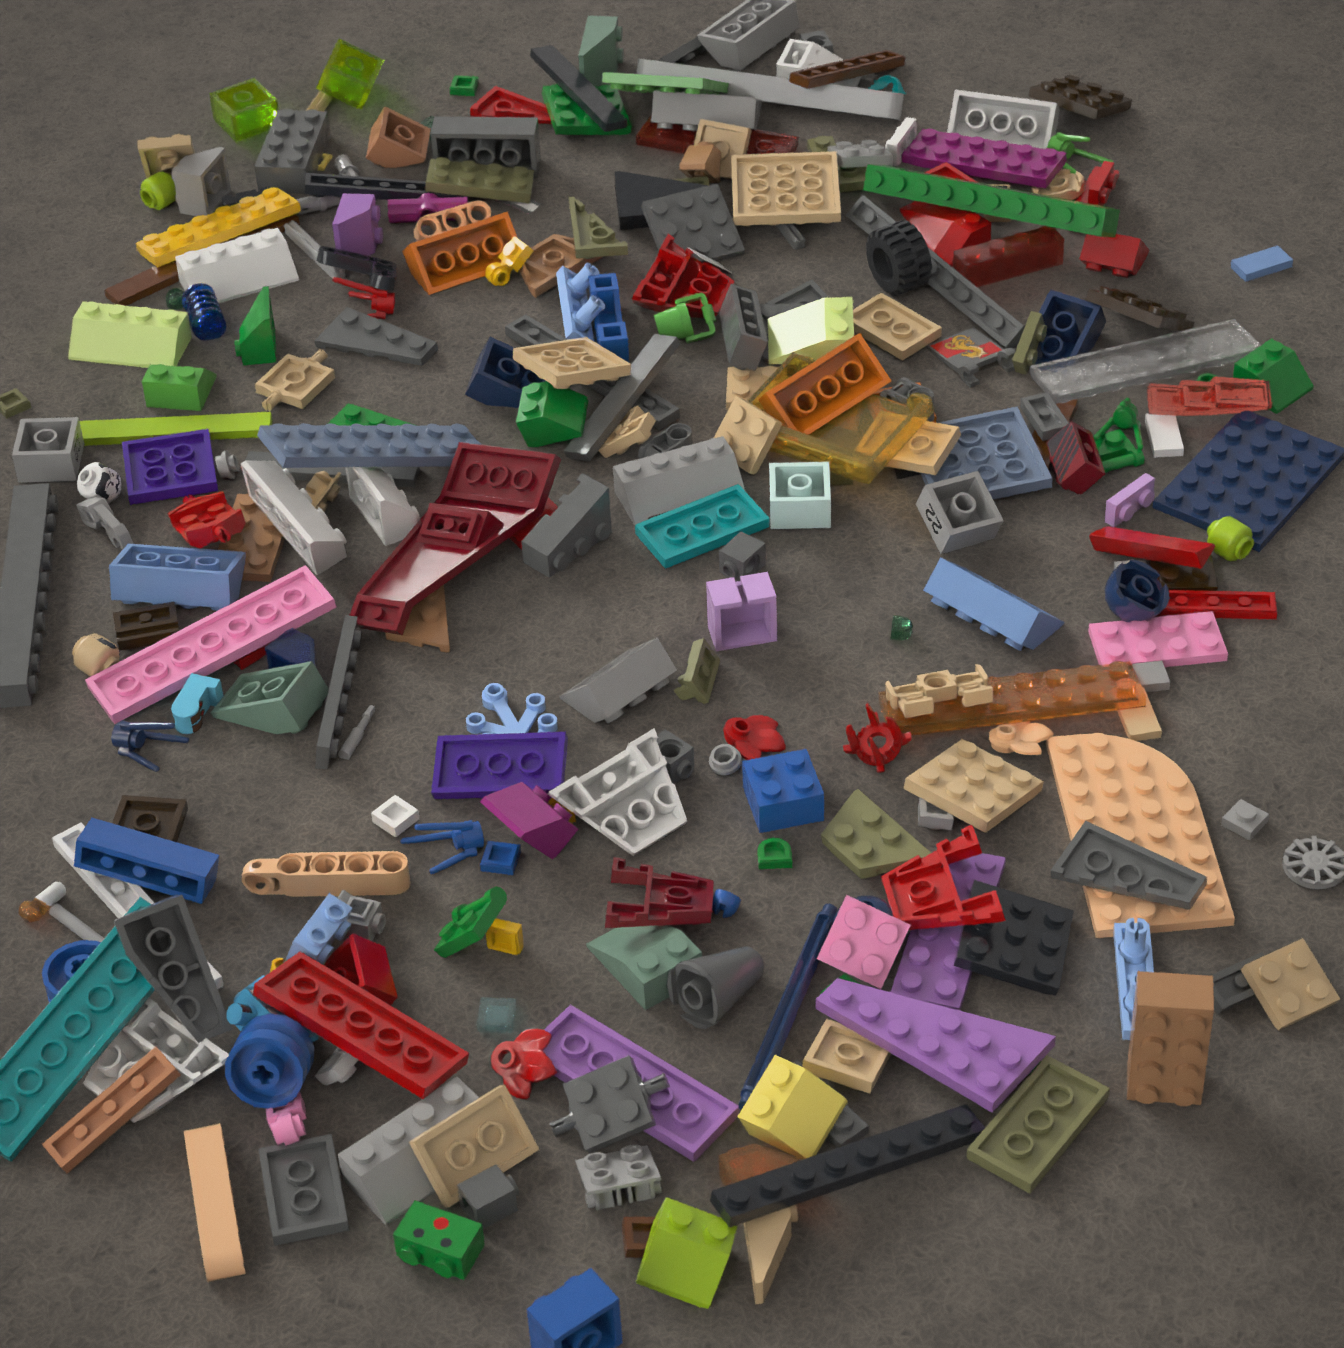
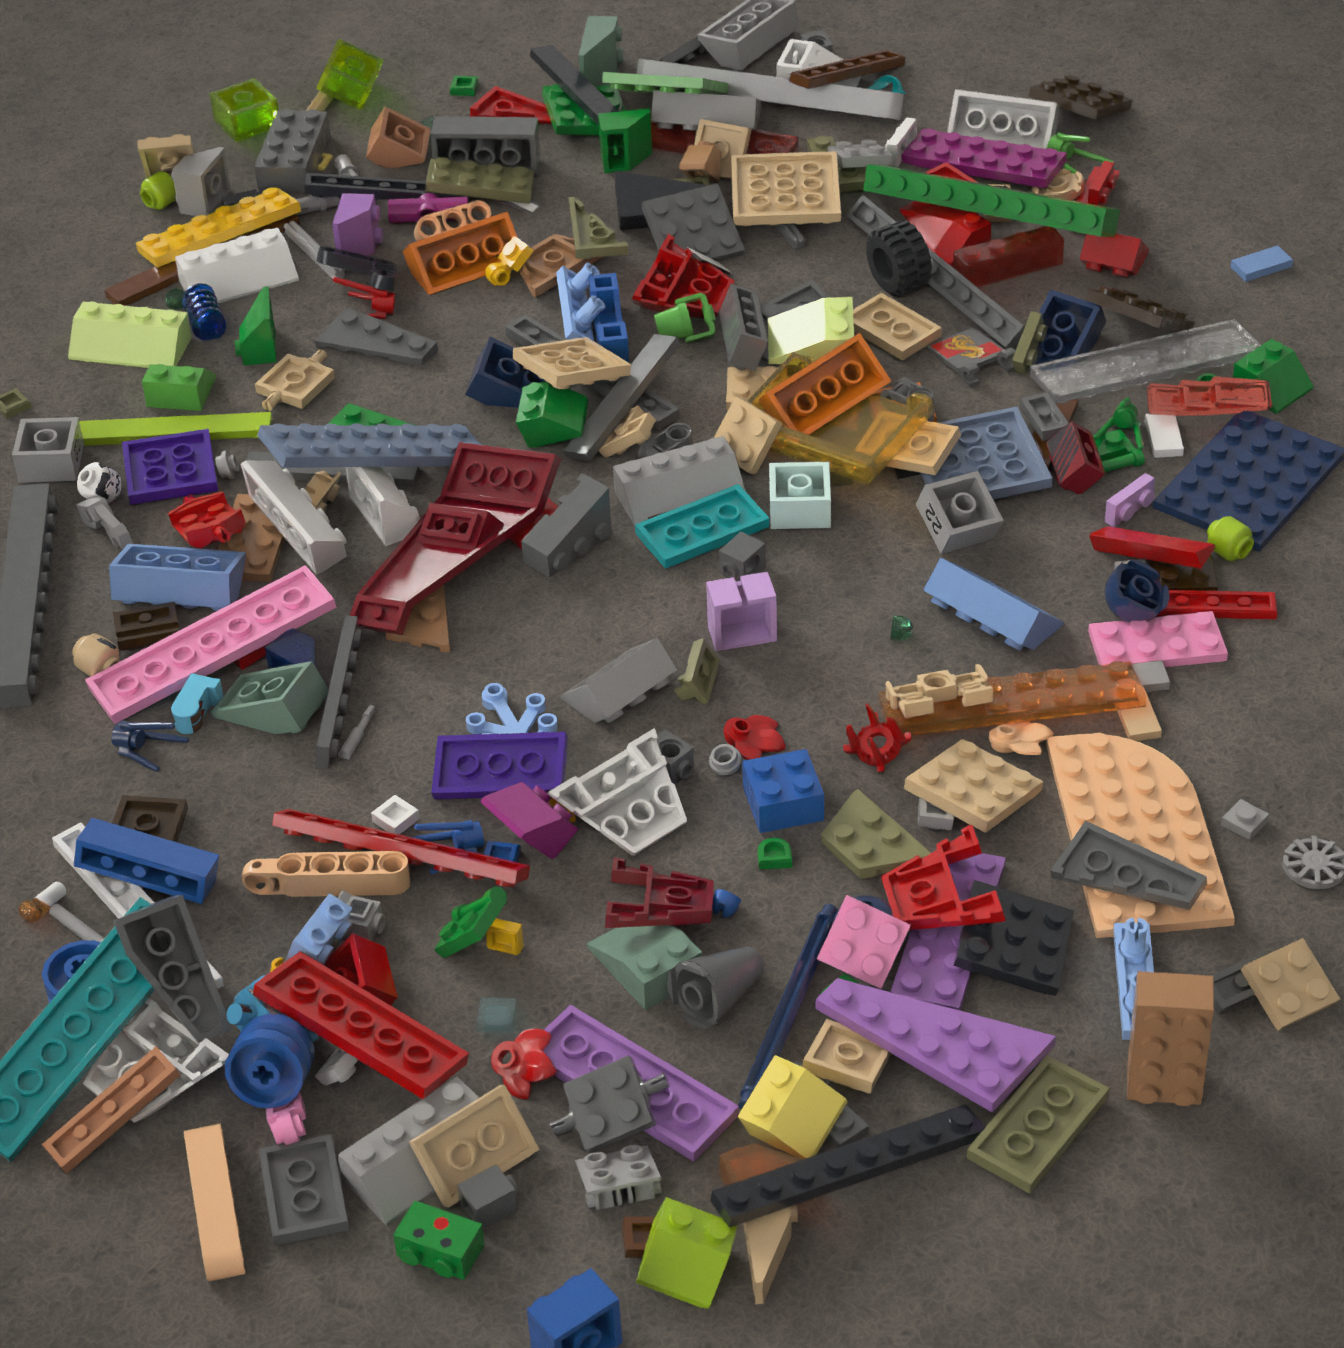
(417, 851): none -> red plate
(624, 139): none -> green slope

